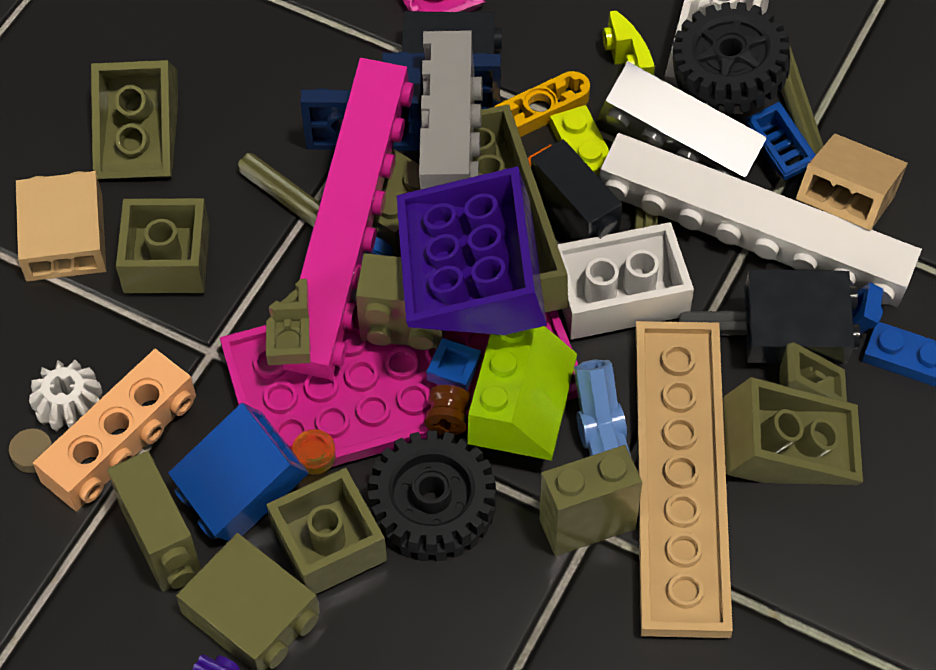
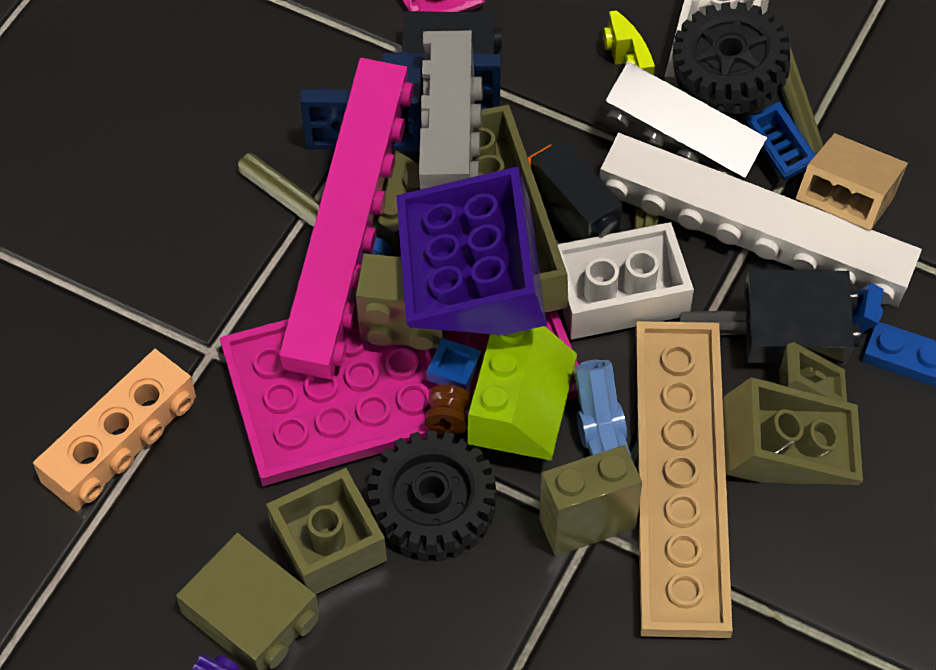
(27, 447): dark tan tile -> none
(60, 226): tan brick -> none
(64, 394): white gear -> none
(133, 119): olive slope -> none
(155, 521): olive brick -> none
(163, 245): olive brick -> none
(236, 473): blue brick -> none
(289, 328): olive slope -> none
(315, 450): tile -> none
(550, 93): yellow beam -> none
(582, 134): neon yellow plate -> none

